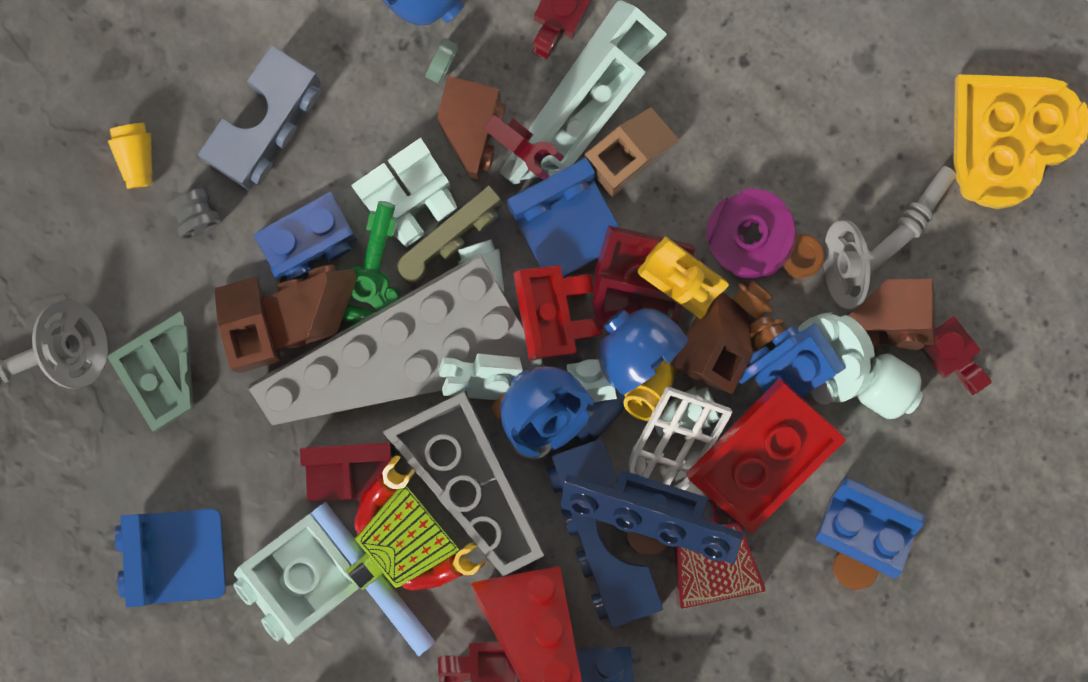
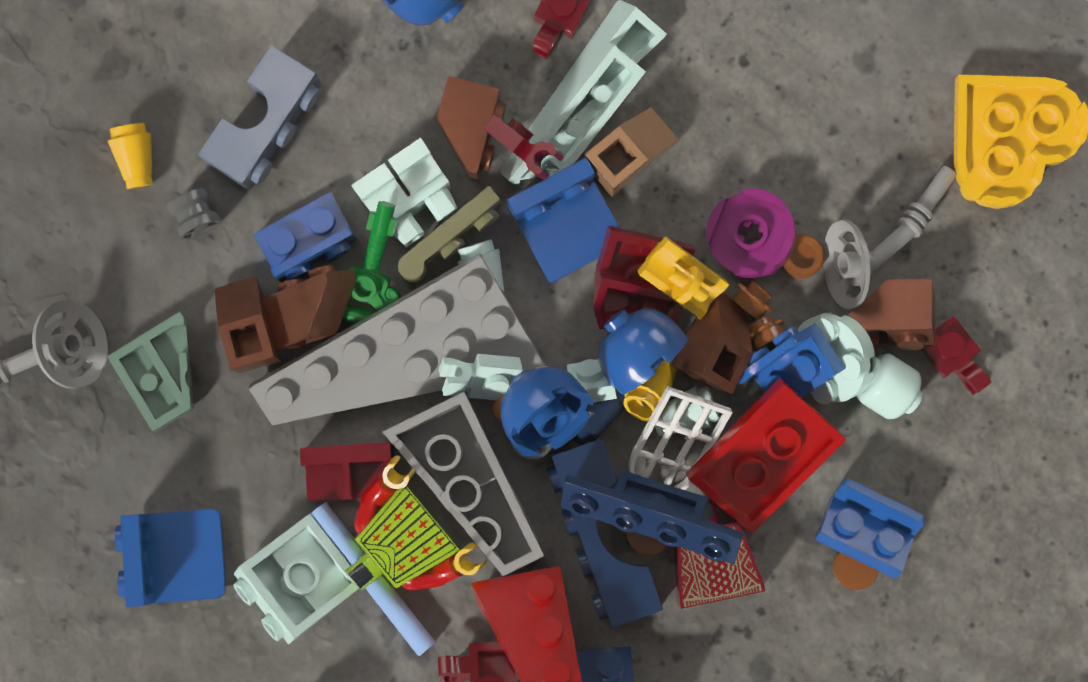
(442, 61): sand green tile -> none
(546, 314): red plate -> none

